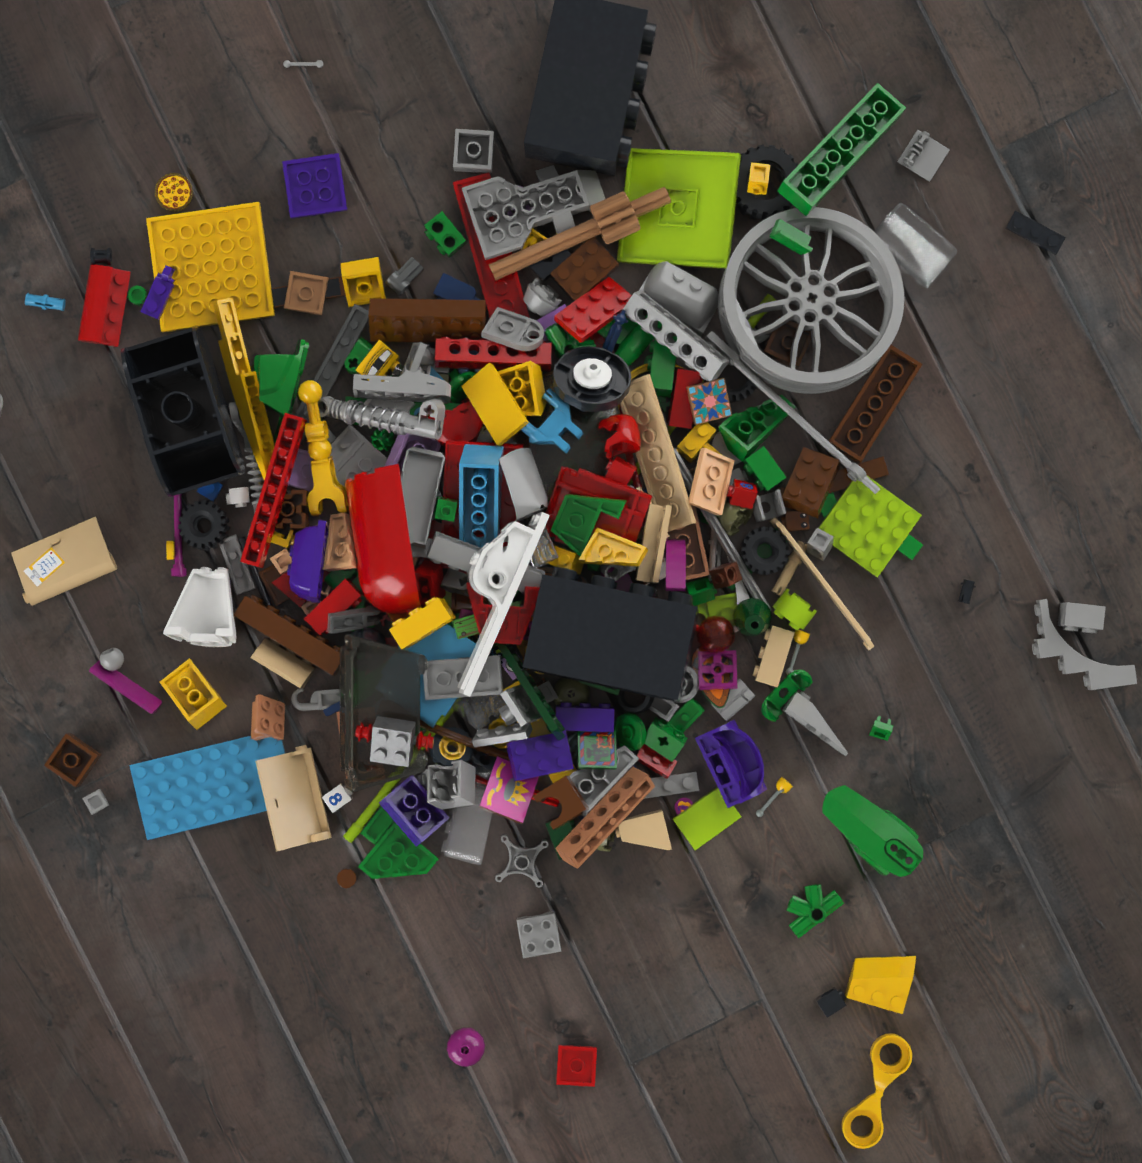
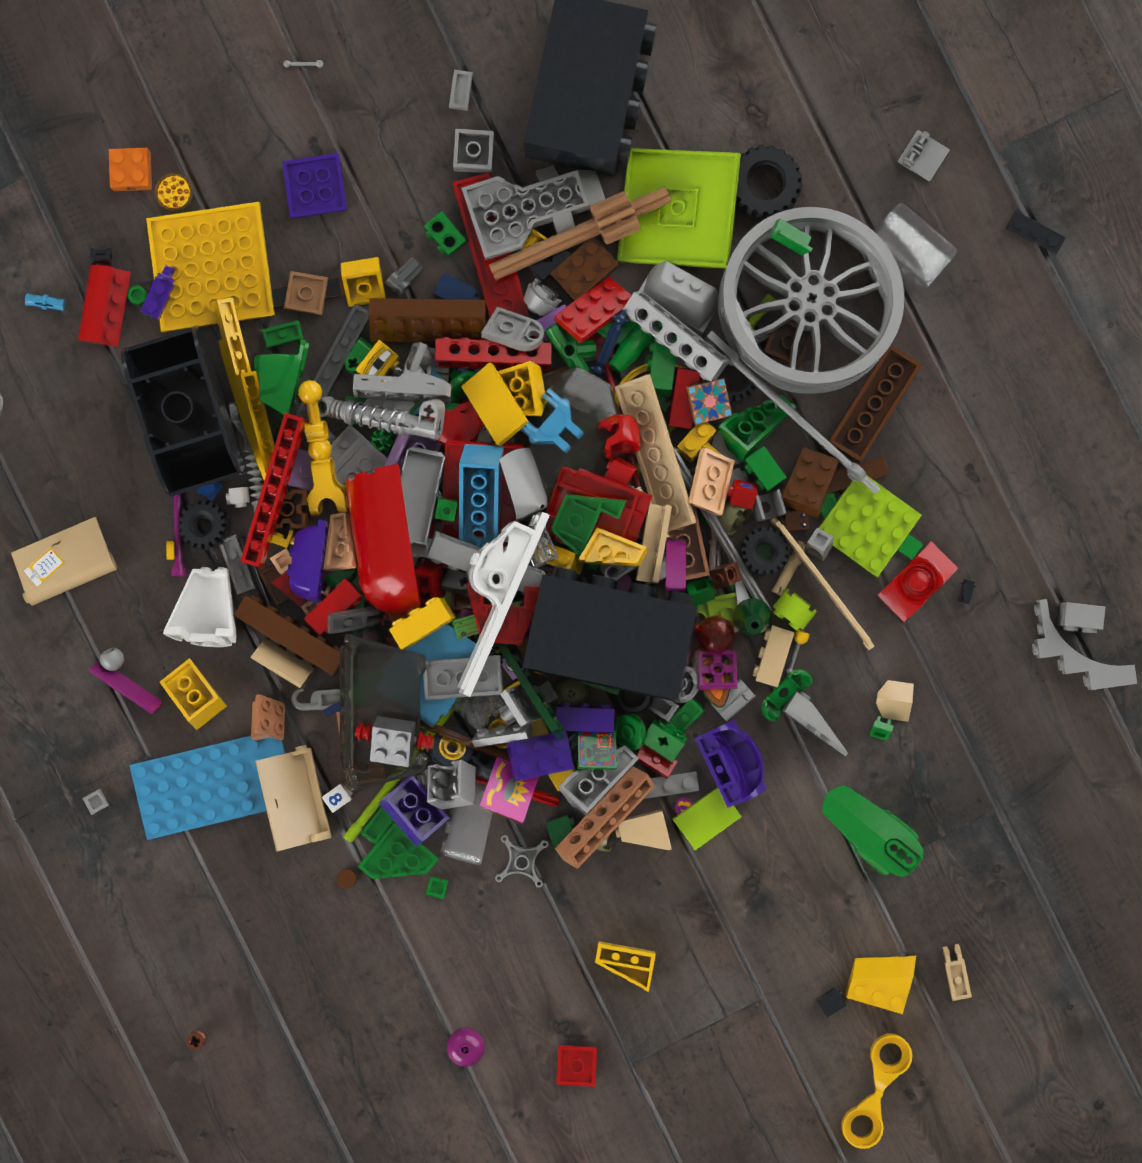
(72, 760): reddish brown brick -> none
(130, 169): none -> orange brick
(193, 1045): none -> copper bush
(282, 334): none -> green plate
(437, 887): none -> green tile
(461, 90): none -> light grey tile
(538, 934): light grey piece -> none
(568, 796): reddish brown piece -> none
(591, 379): black piece -> none
(628, 962): none -> yellow wedge
(758, 178): yellow bracket -> none
(782, 786): hinge -> none
(813, 901): green piece -> none
(841, 149): green brick -> none
(895, 700): none -> tan slope
(917, 581): none -> red slope
(957, 975): none -> tan hinge

